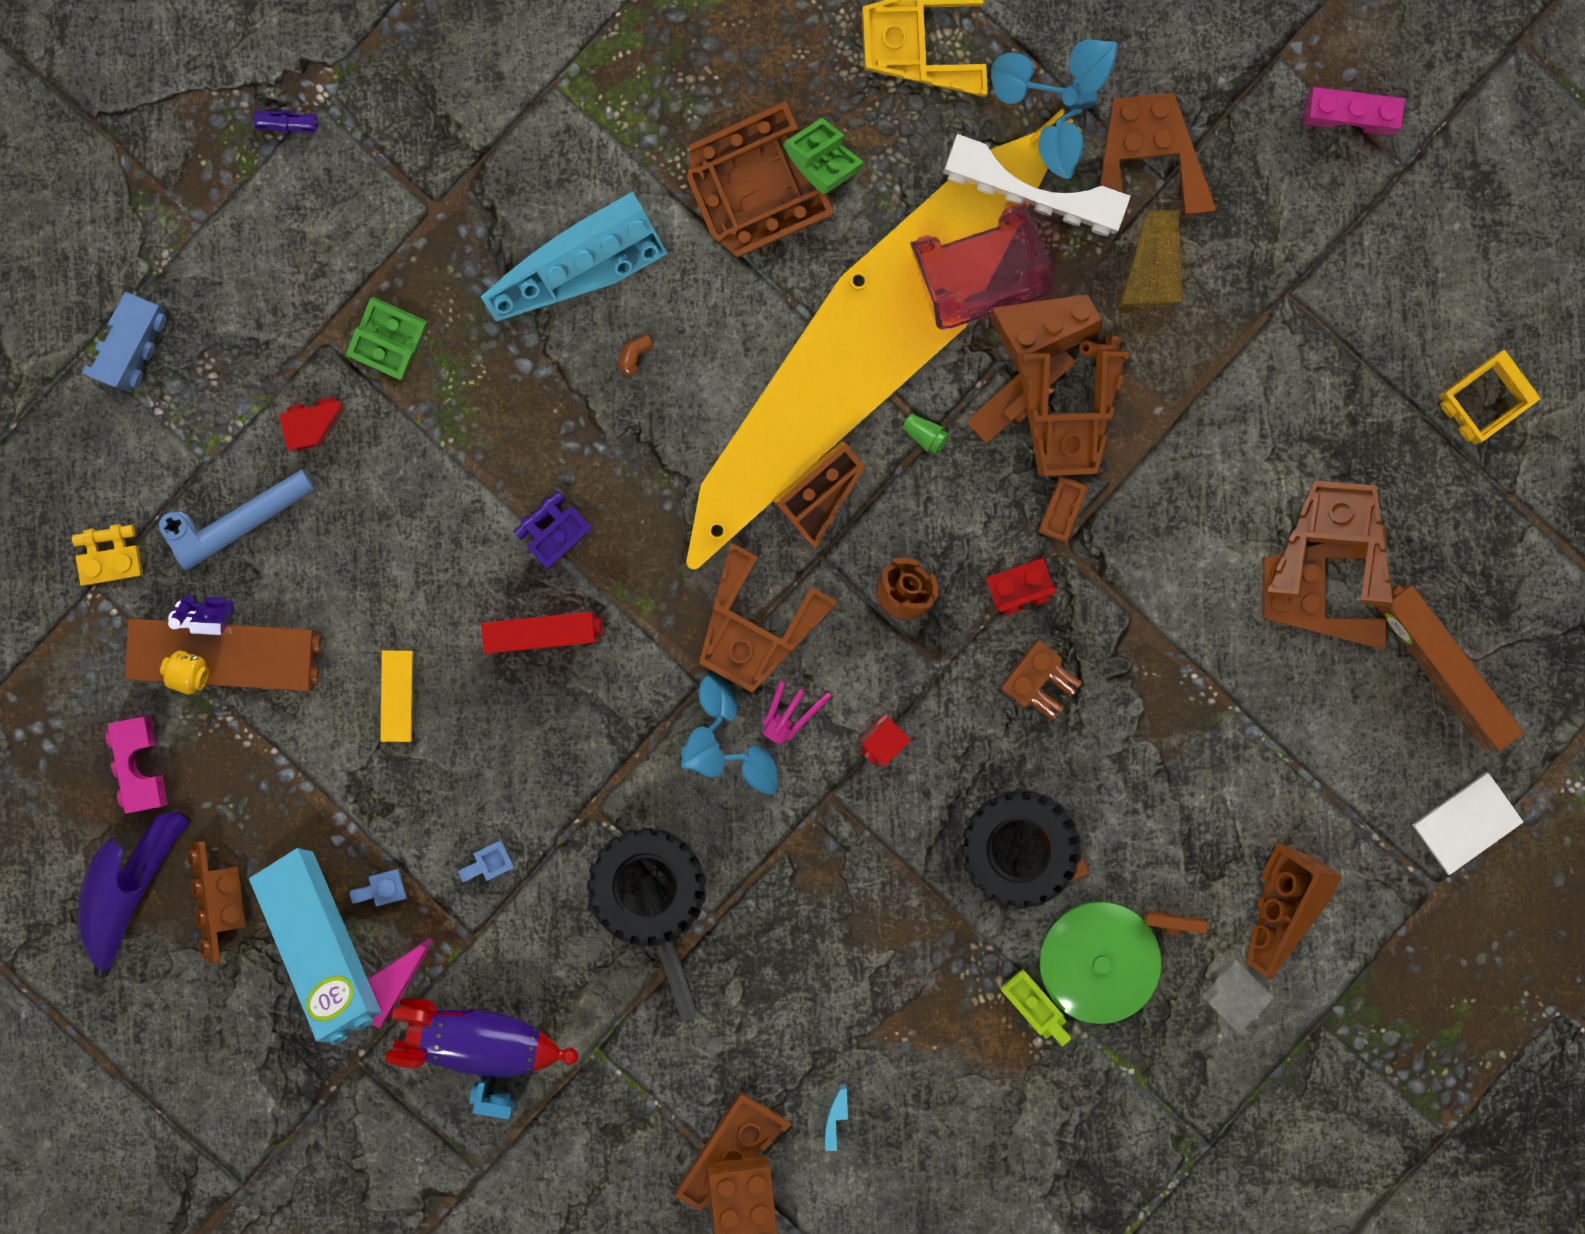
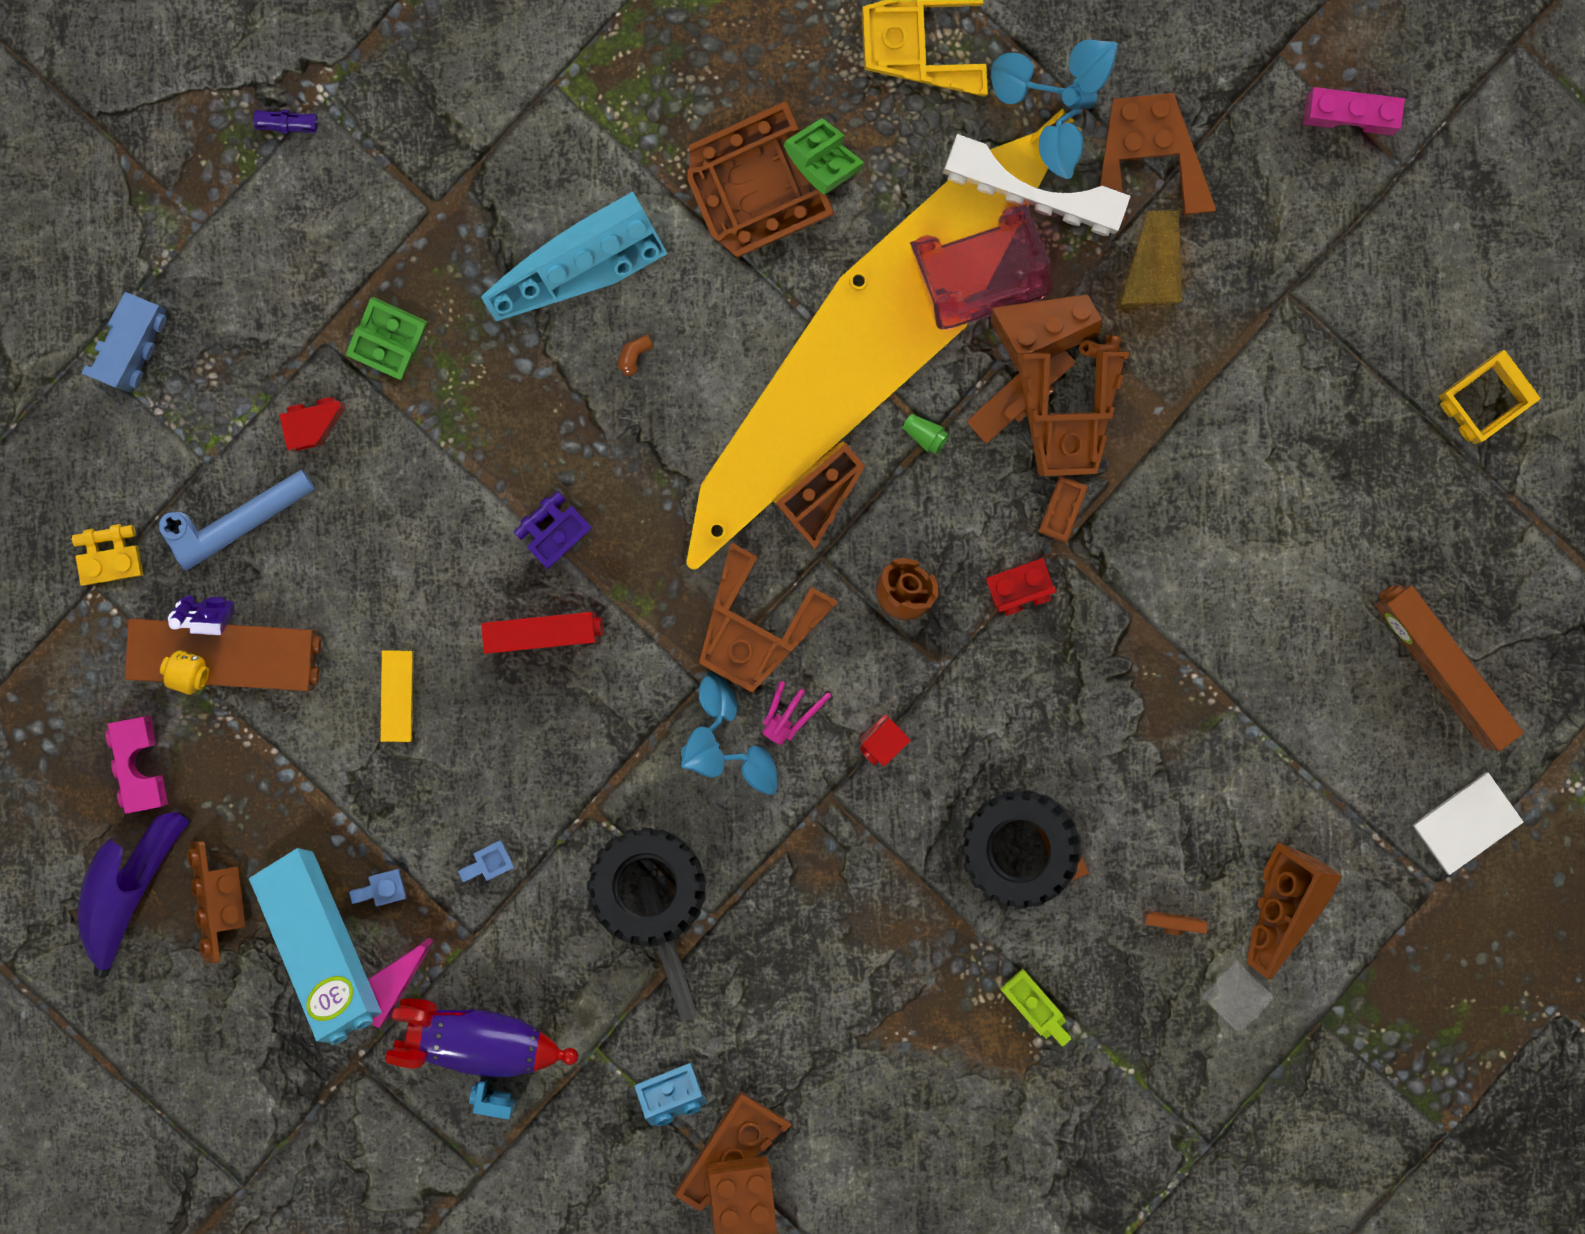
(670, 1095): none -> dark azure bracket
(837, 1111): medium azure slope -> none
(1031, 672): dark orange brick -> none
(1100, 962): bright green dish -> none
(1309, 609): dark orange wing -> none
(1338, 516): dark orange wing -> none

